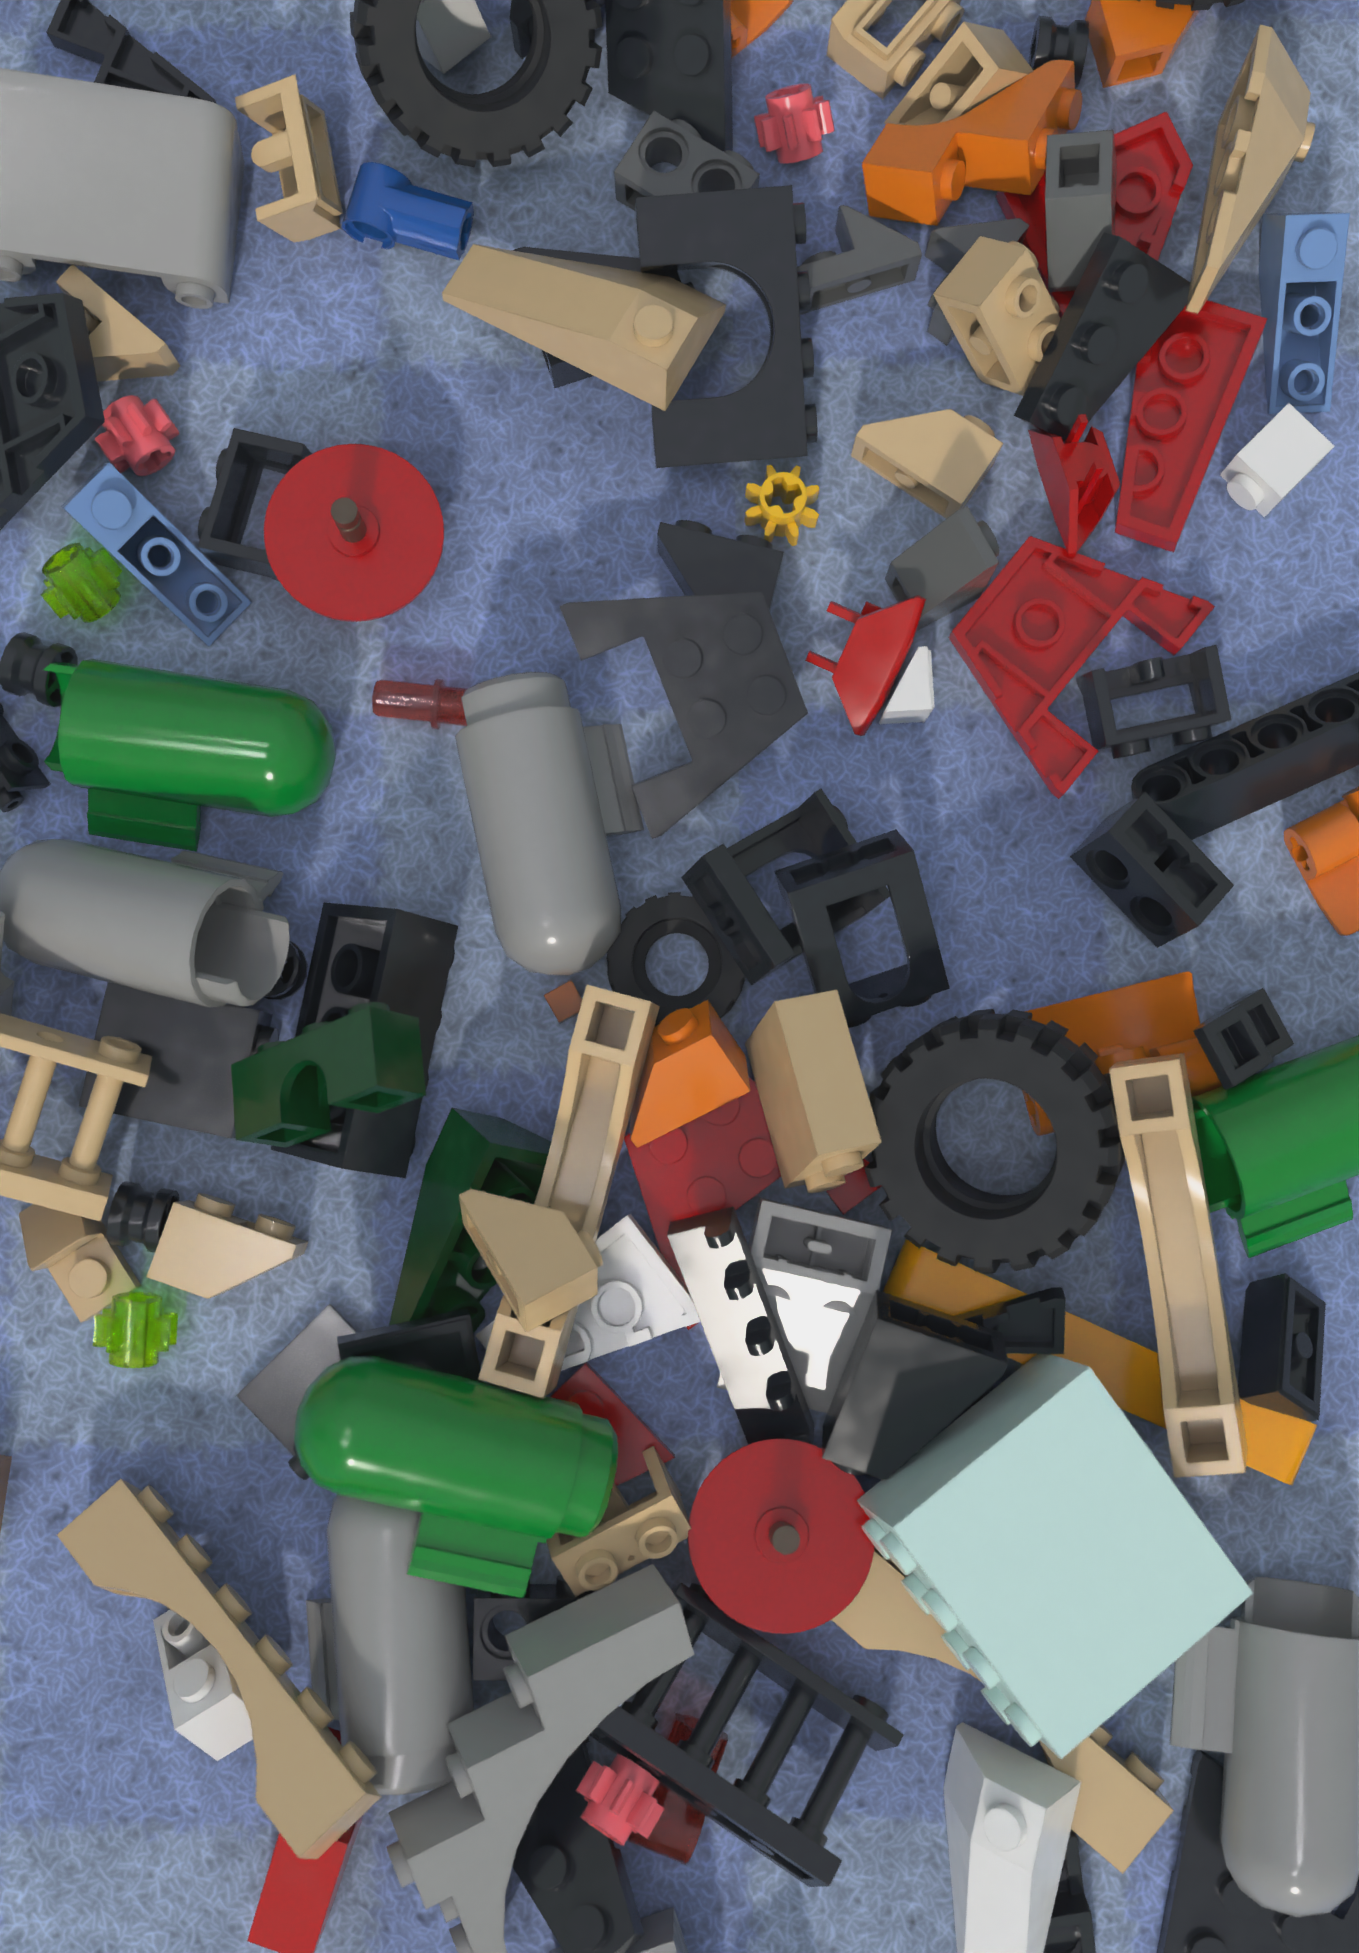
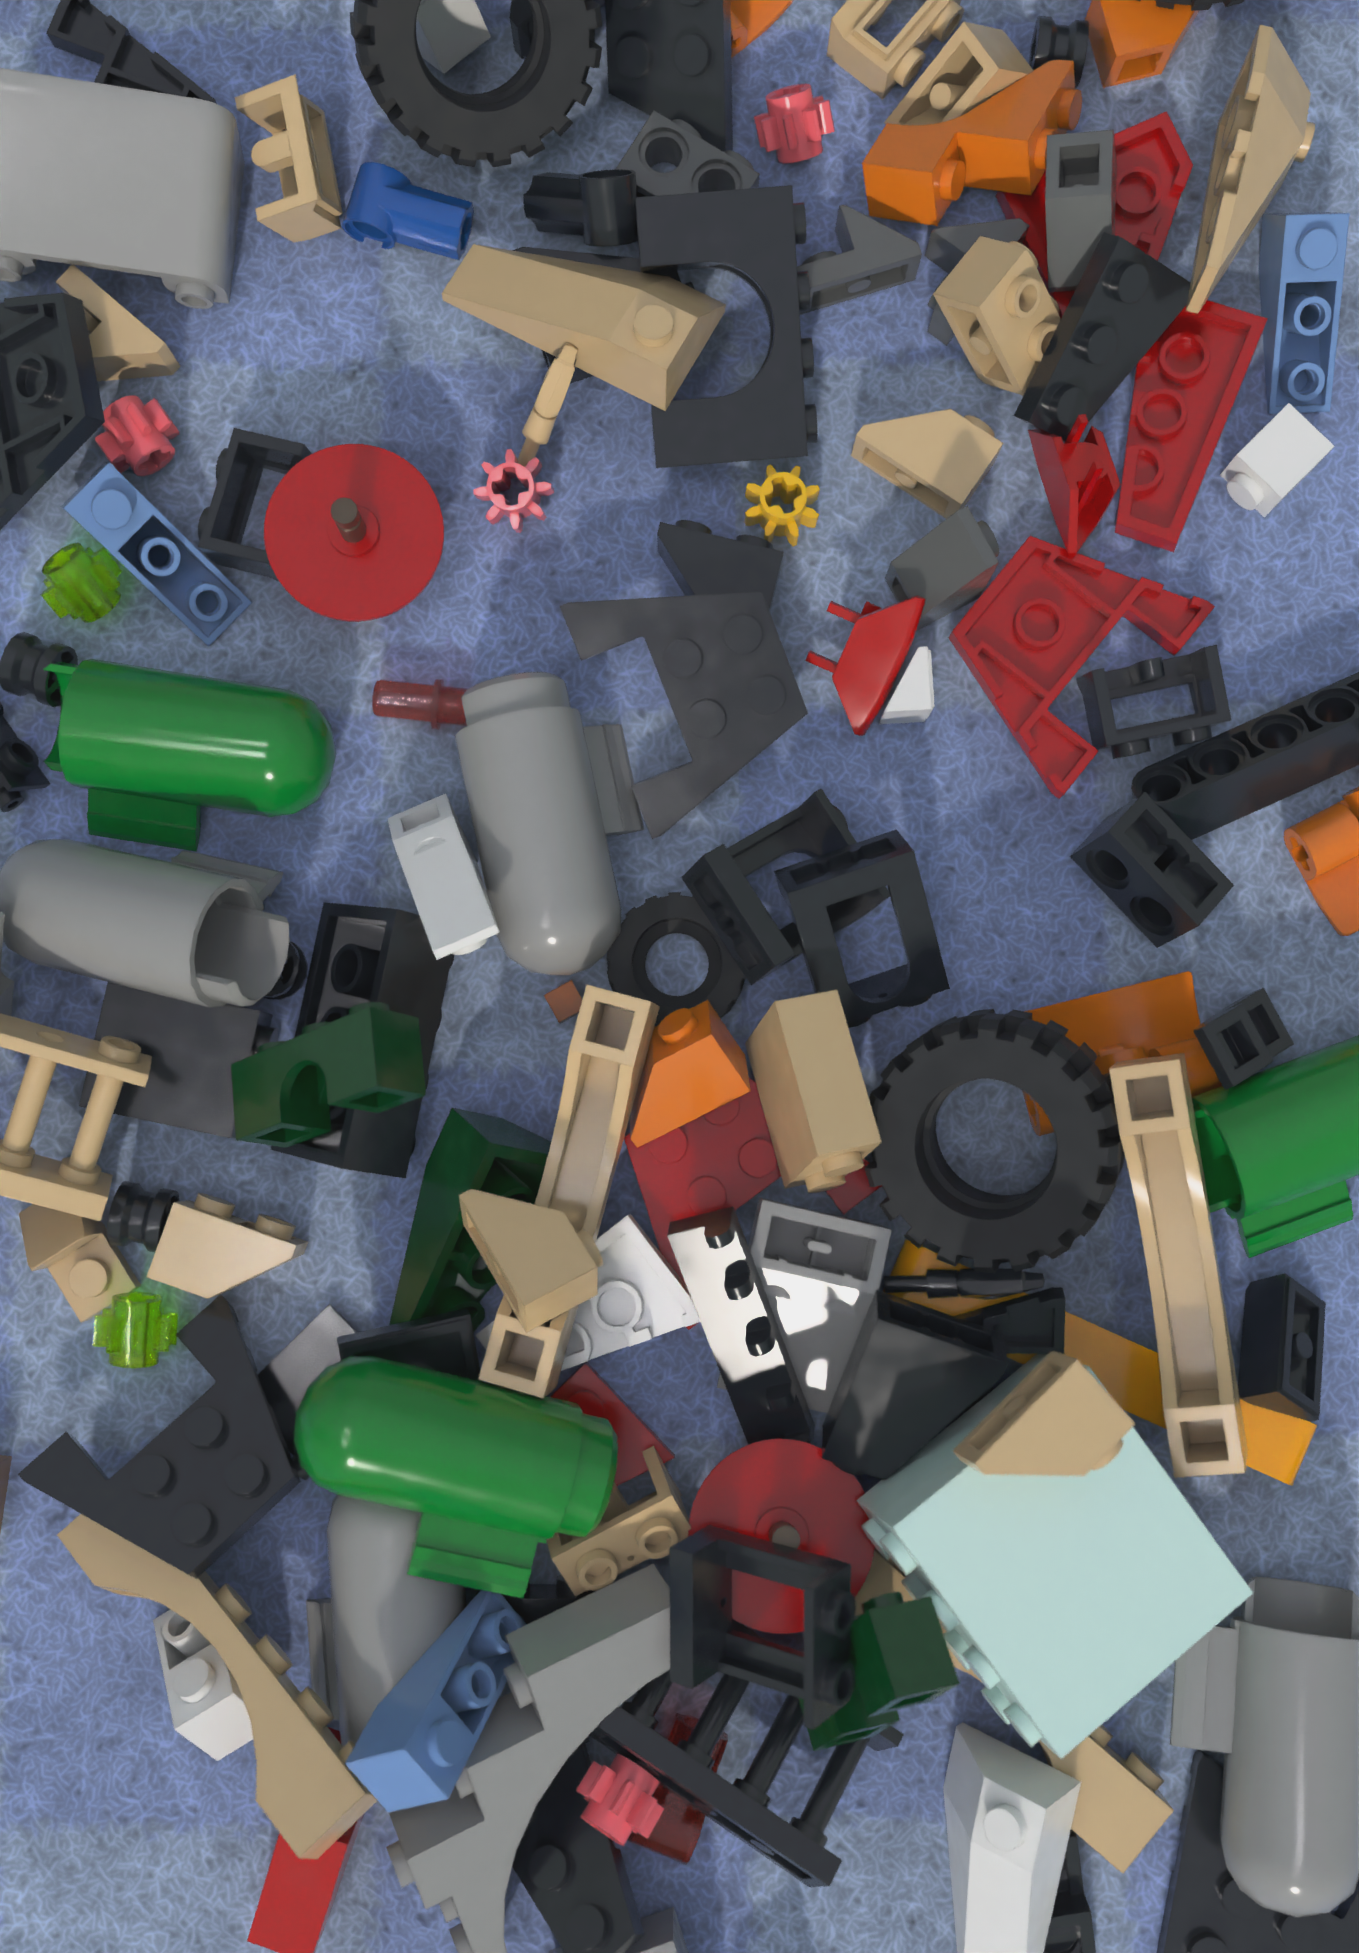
(201, 1476): none -> black wing
(438, 1709): none -> medium blue slope
(443, 877): none -> white slope
(500, 480): none -> coral gear
(548, 403): none -> tan hand
(586, 205): none -> black piece
(702, 1619): none -> black panel
(897, 1665): none -> dark green arch
(966, 1283): none -> black hand
(1049, 1425): none -> tan slope

